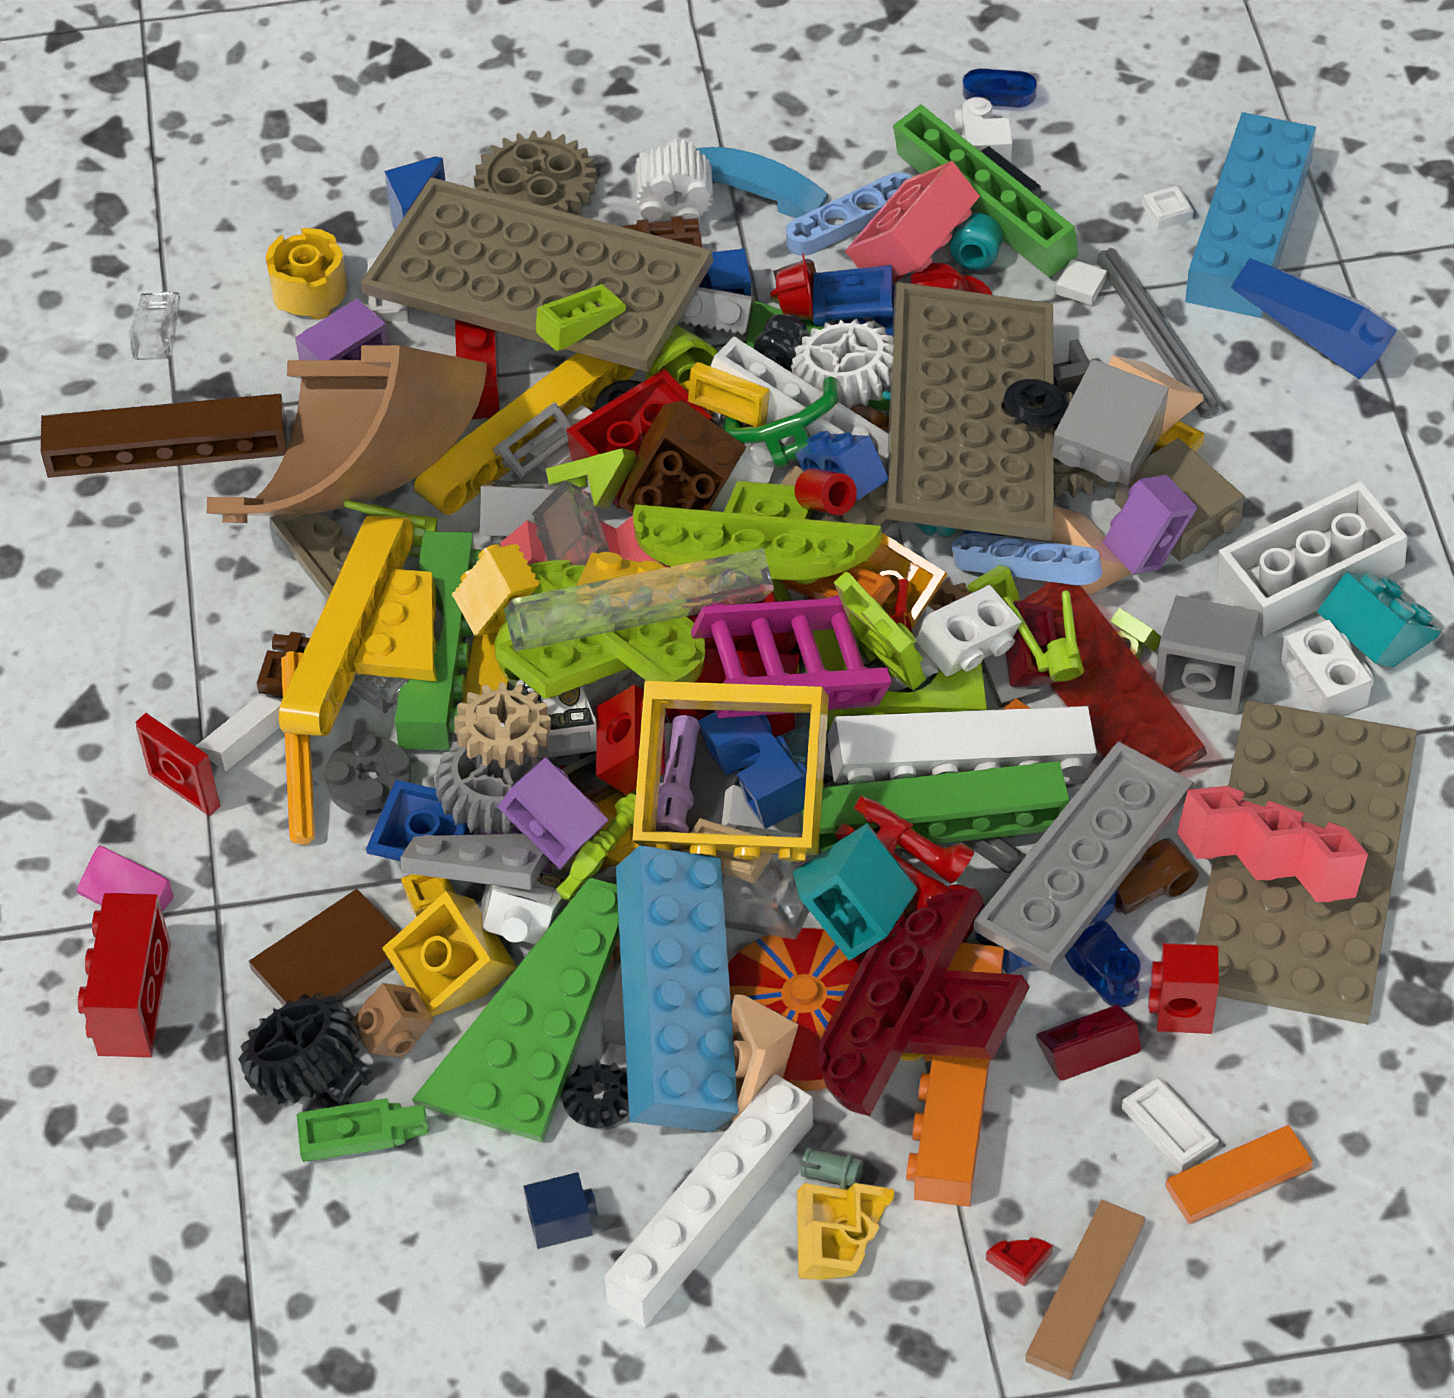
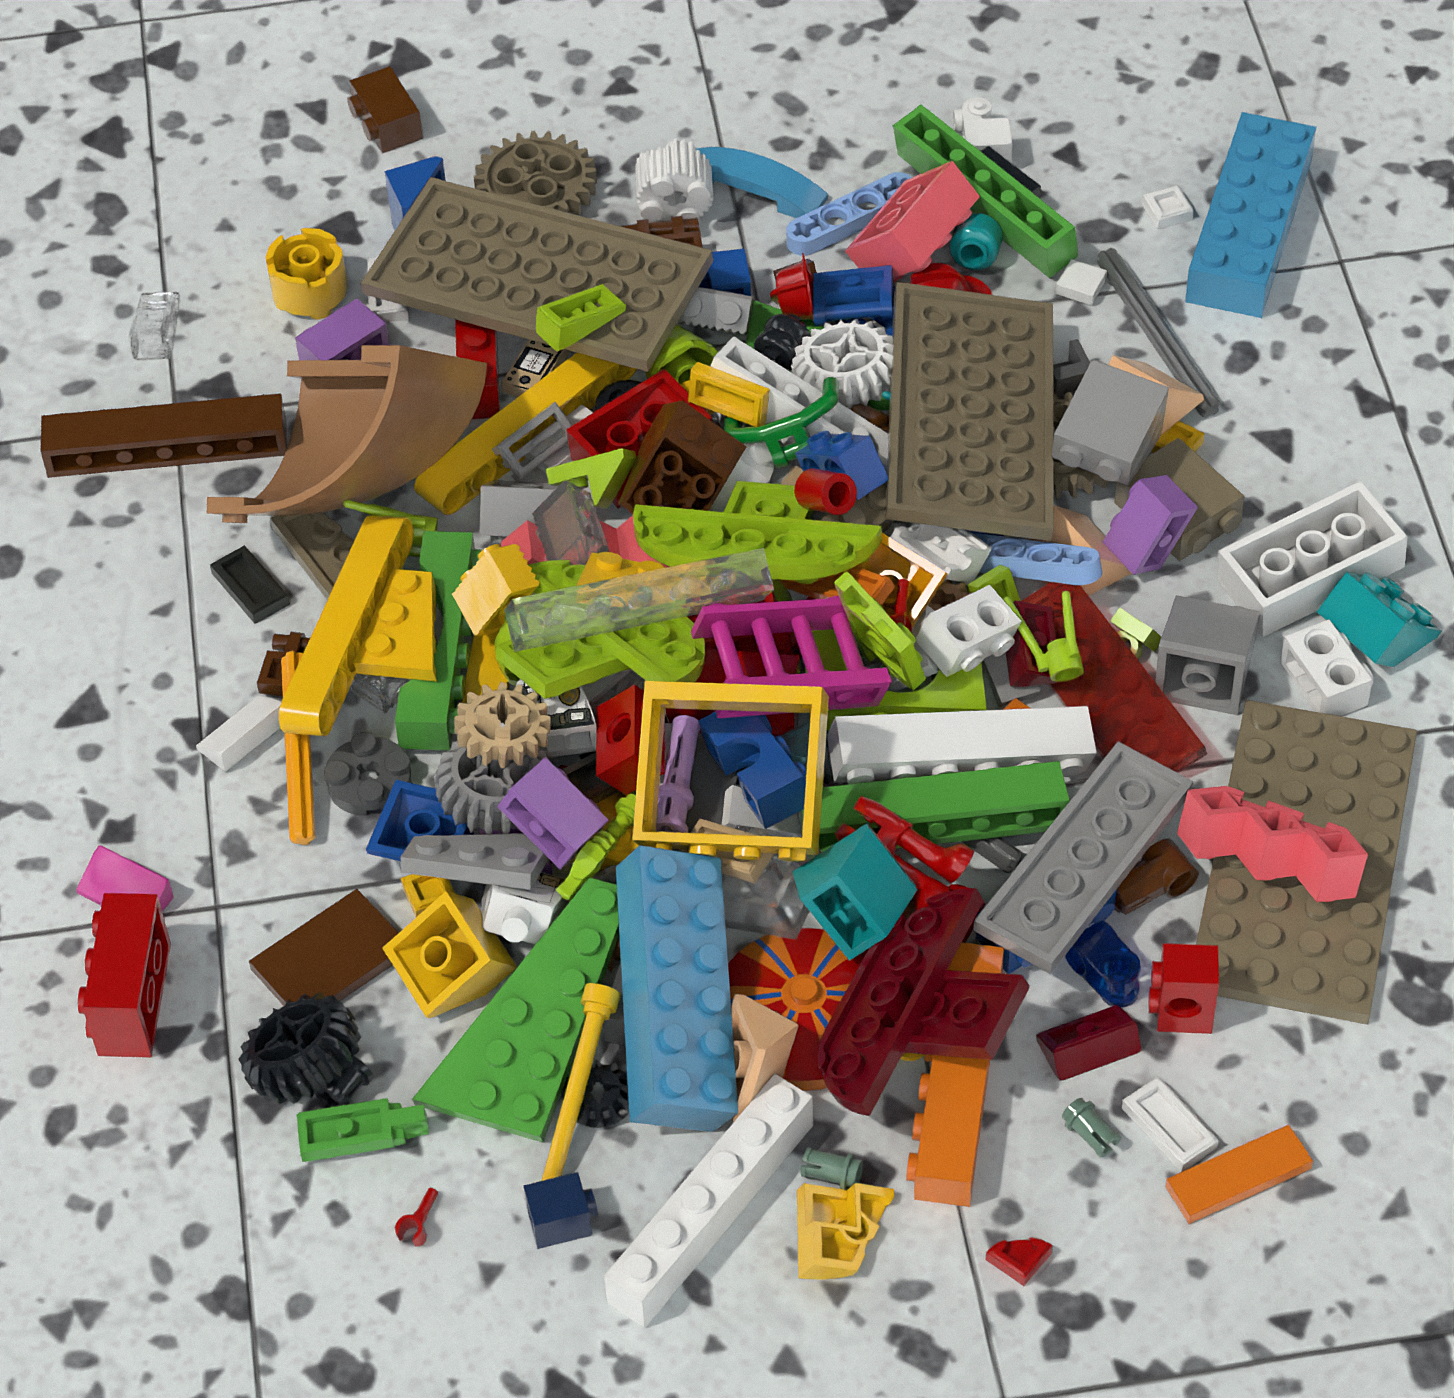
(178, 764): red plate -> none
(249, 584): none -> pearl dark grey tile
(385, 110): none -> reddish brown brick
(392, 1020): medium nougat brick -> none
(417, 1219): none -> red hand
(531, 366): none -> tile
(598, 1005): none -> yellow piece
(950, 549): none -> white hinge
(1000, 87): clear blue plate -> none
(1031, 393): black gear -> none
(1085, 1290): medium nougat tile -> none
(1090, 1126): none -> sand green pin
(1324, 318): blue wedge -> none

